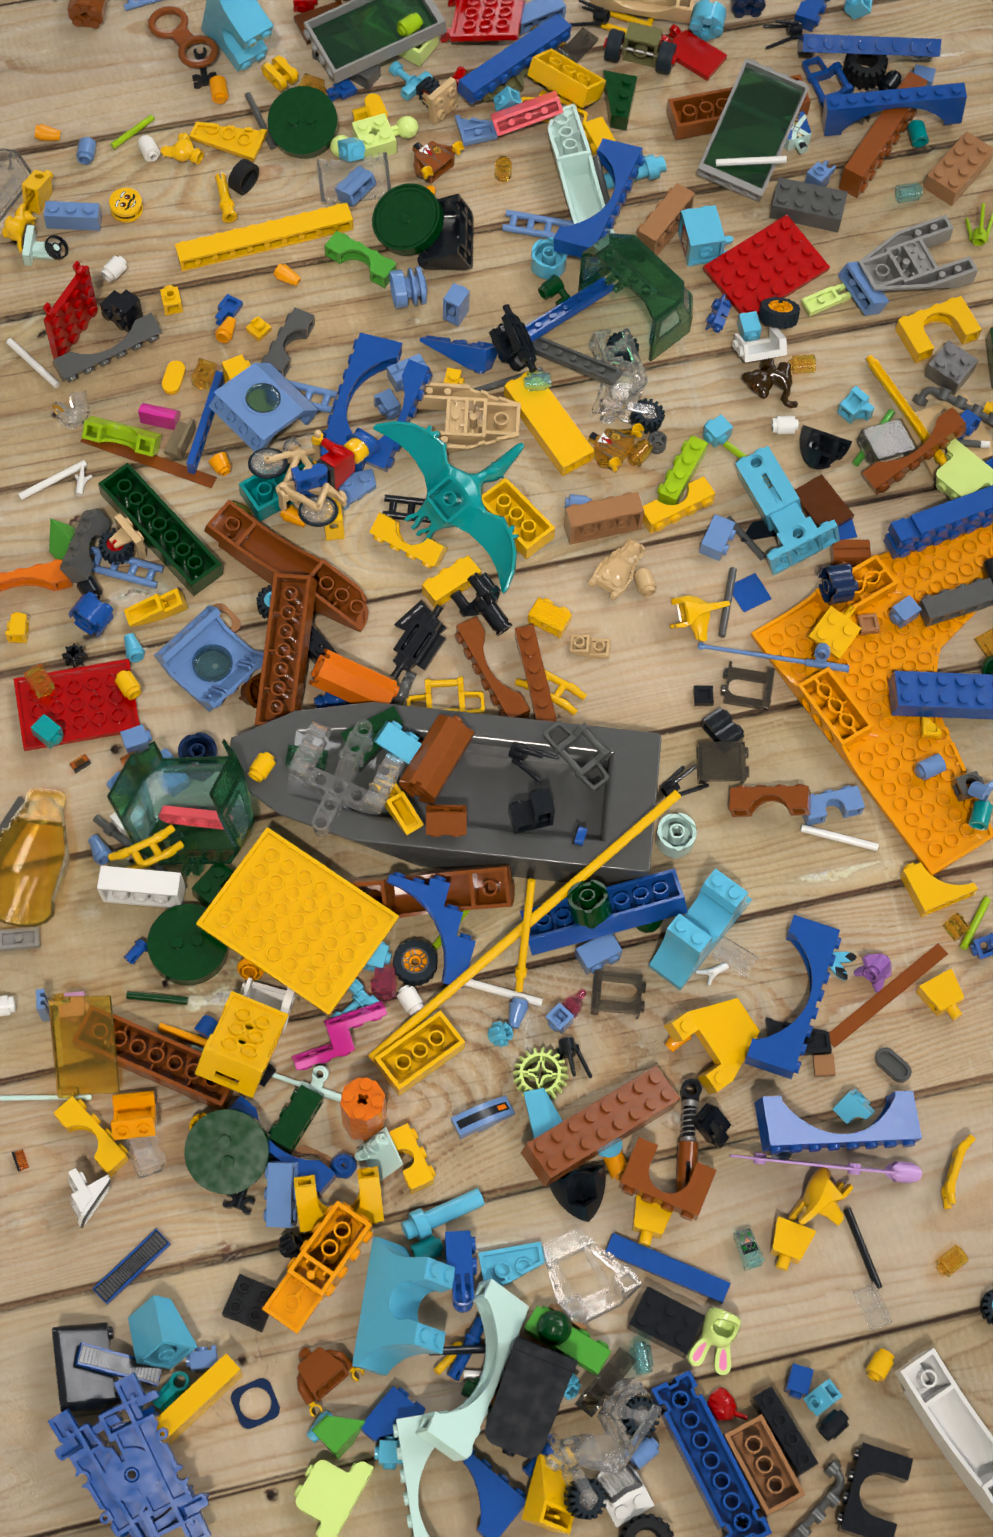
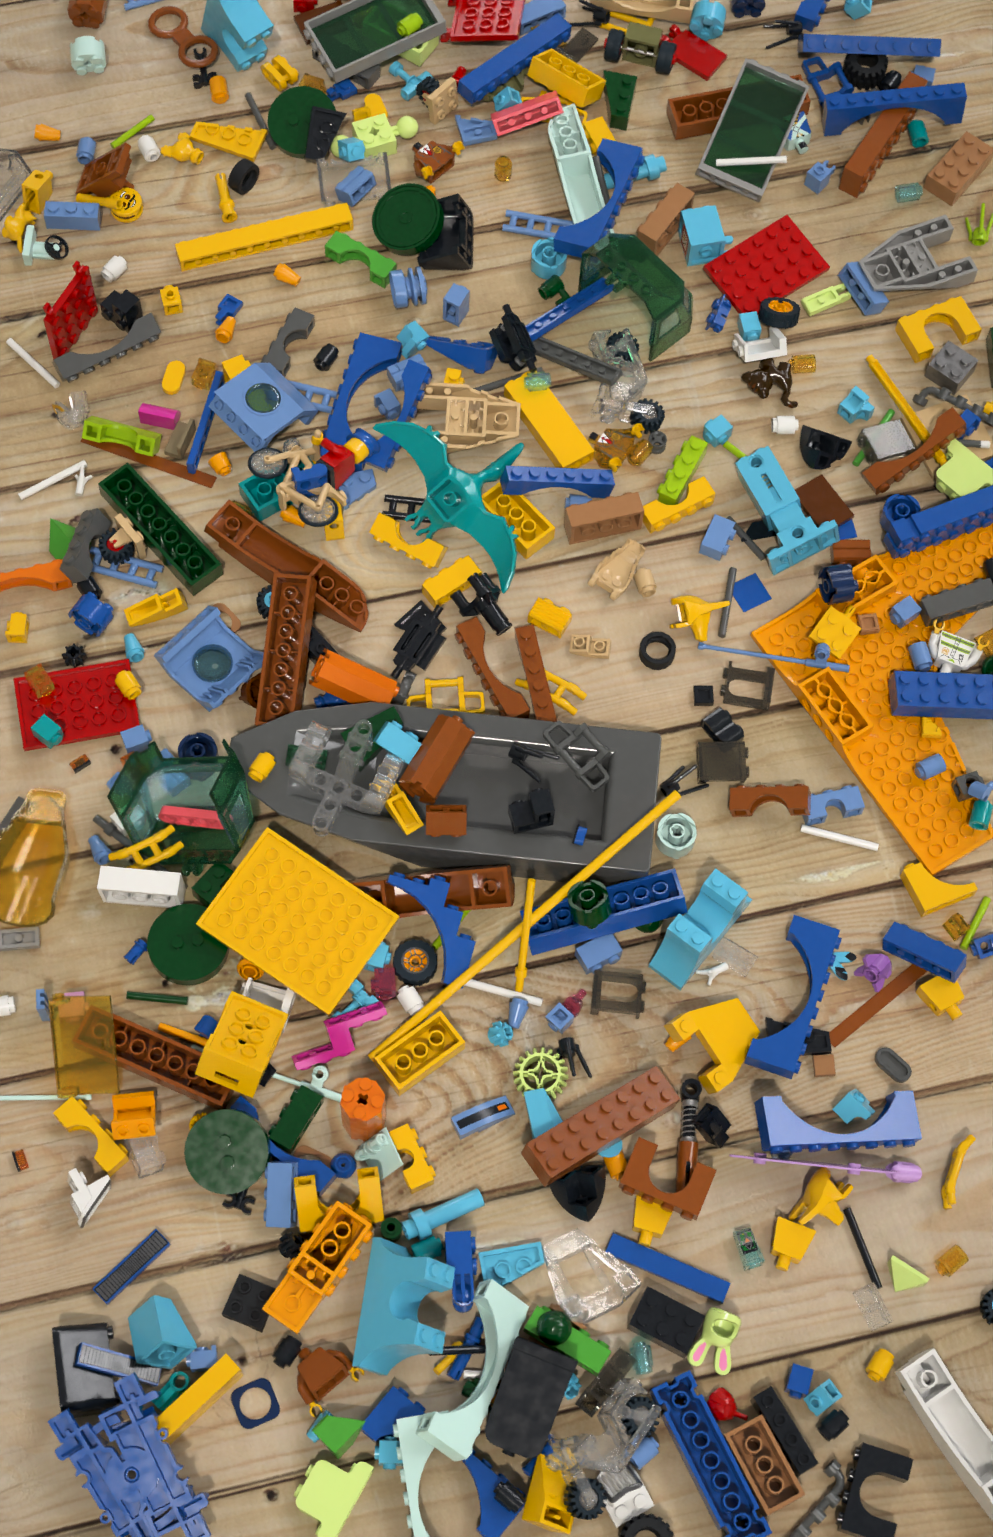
(87, 55): none -> light aqua brick
(107, 173): none -> dark orange brick
(108, 202): none -> yellow piece
(258, 328): yellow tile -> none
(286, 1351): none -> black brick
(321, 131): none -> black wing
(326, 357): none -> black brick
(392, 1236): none -> dark green brick
(412, 339): none -> medium azure brick
(509, 1496): none -> black brick
(523, 479): none -> blue arch
(659, 637): none -> black tyre
(809, 204): dark grey brick -> none
(898, 507): none -> blue brick
(904, 1276): none -> yellowish green slope
(920, 656): none -> medium blue brick
(924, 952): none -> blue brick
(953, 652): none -> white torso

